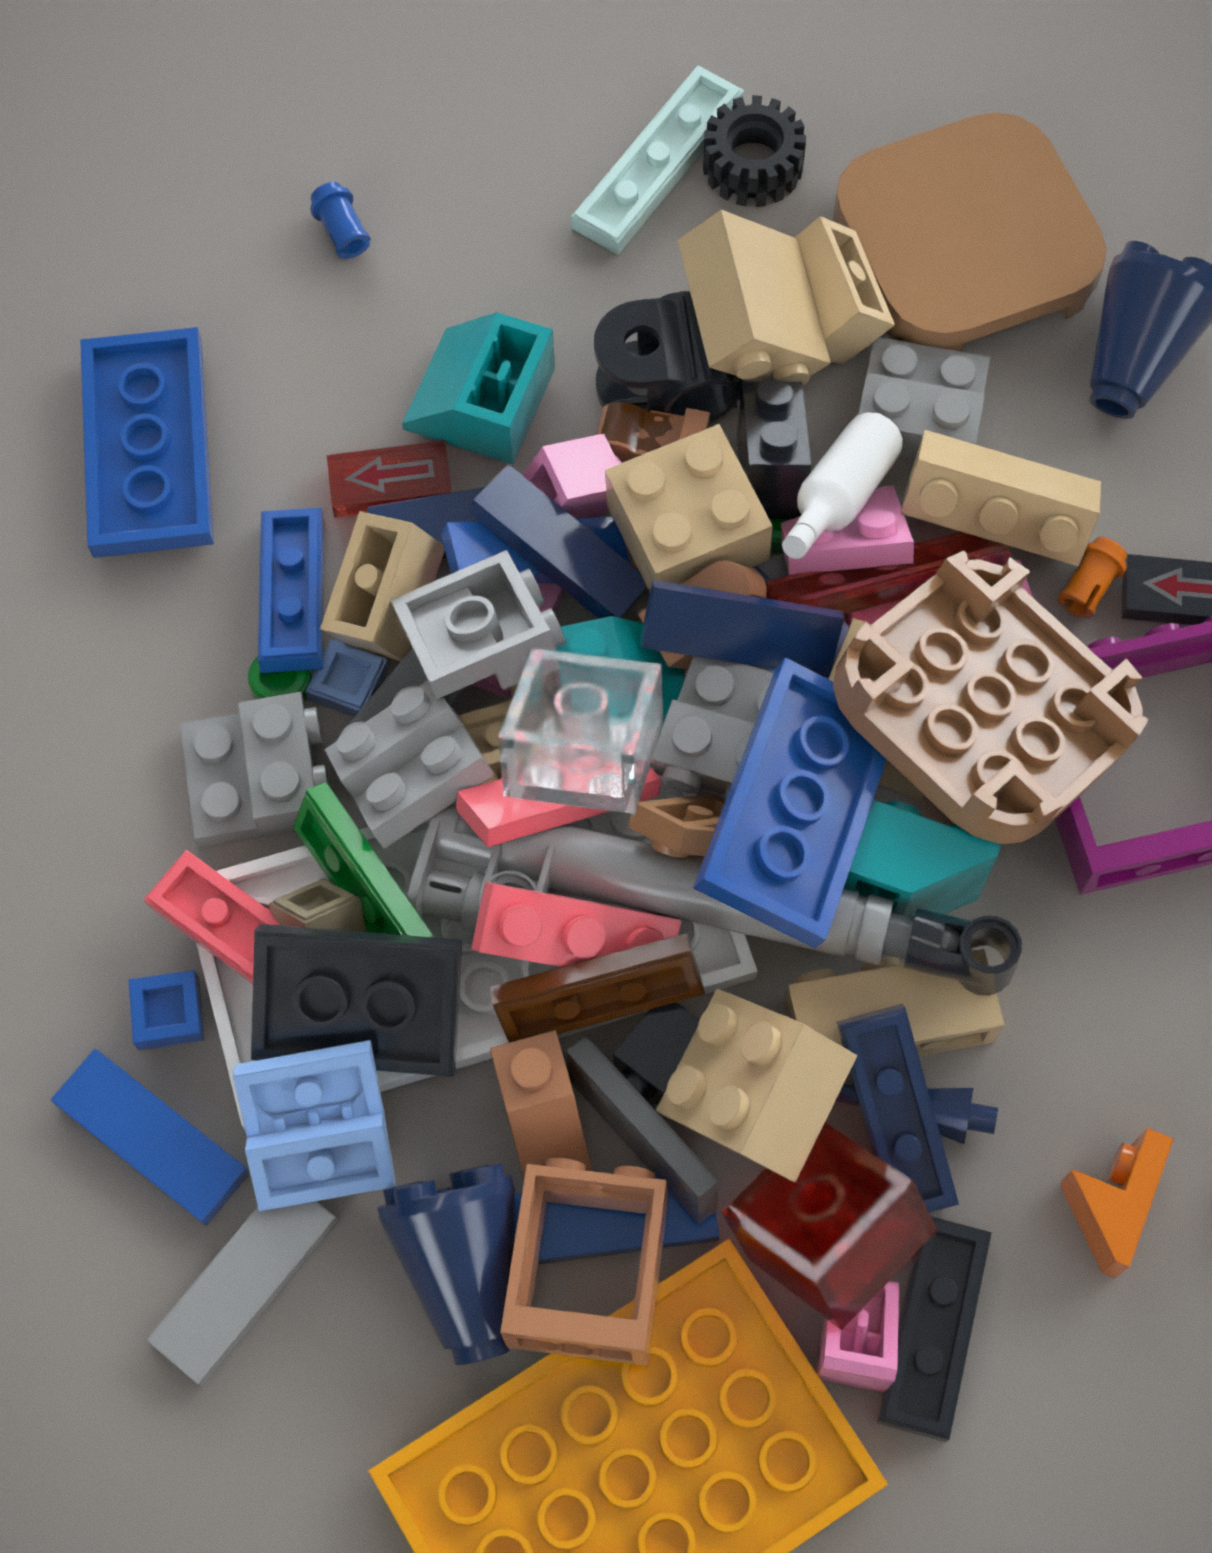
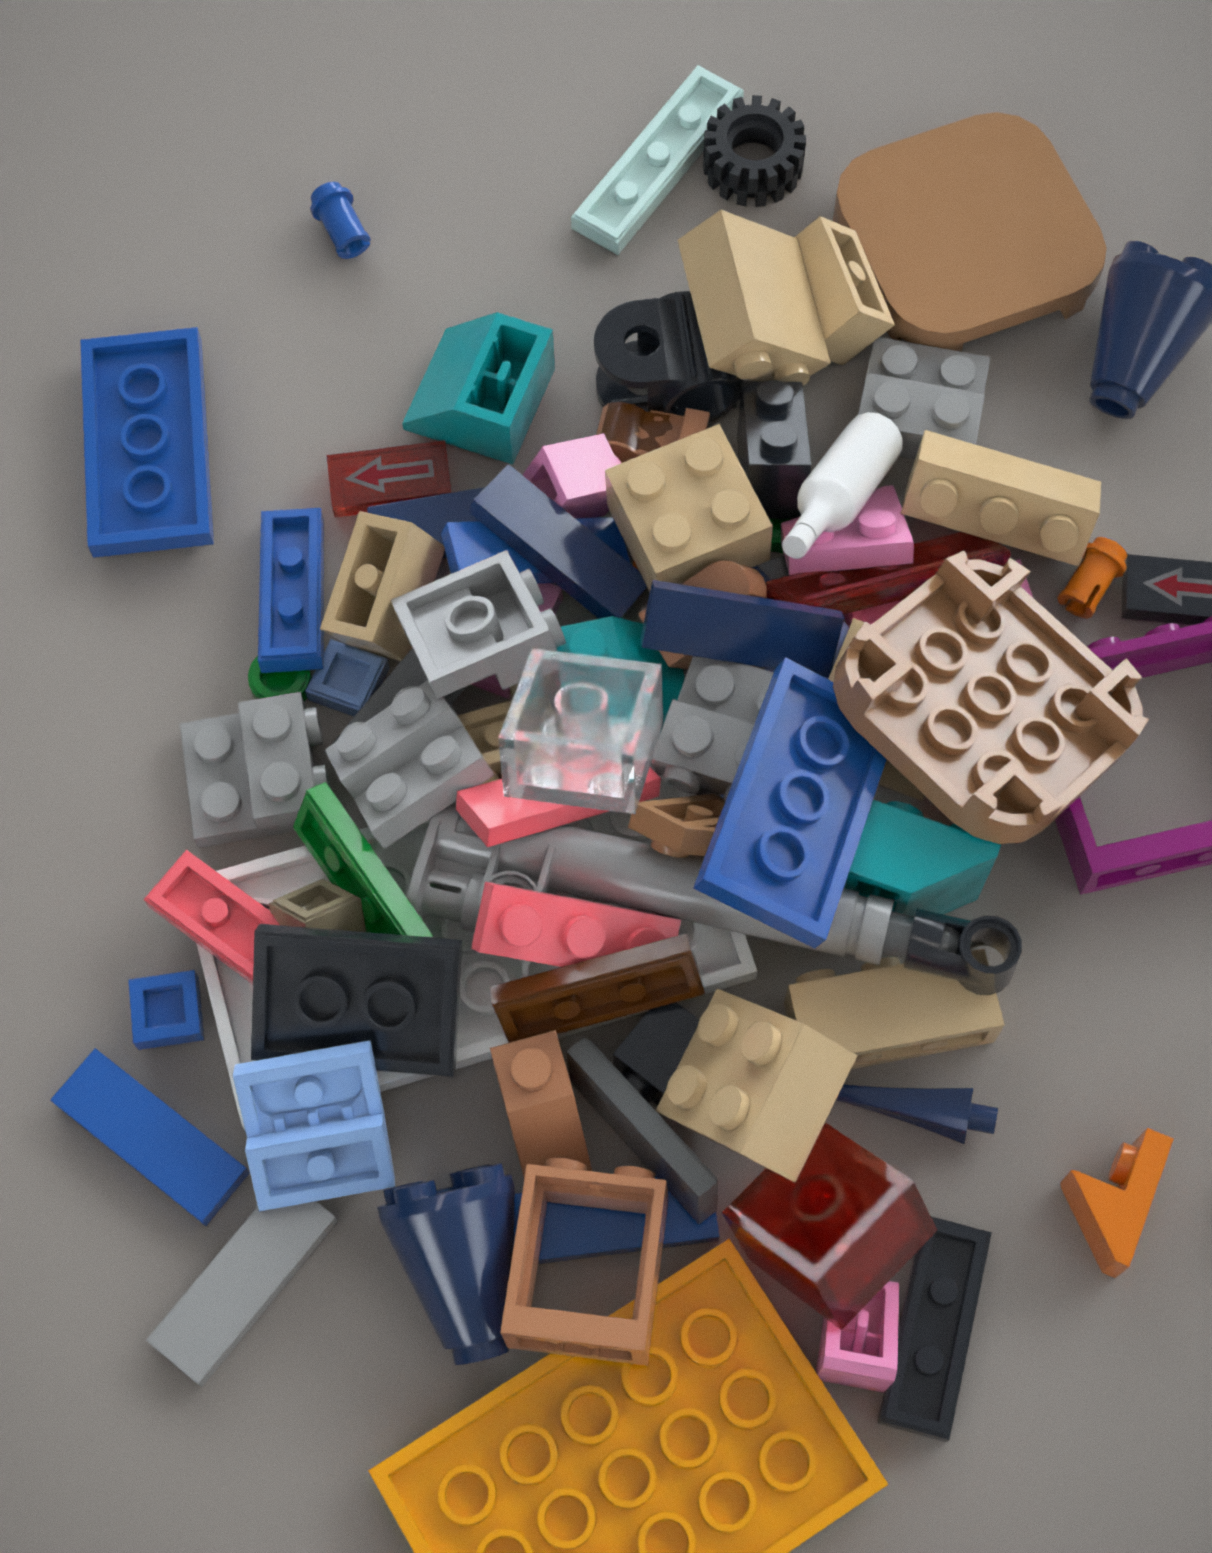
(898, 1102): dark blue tile -> none

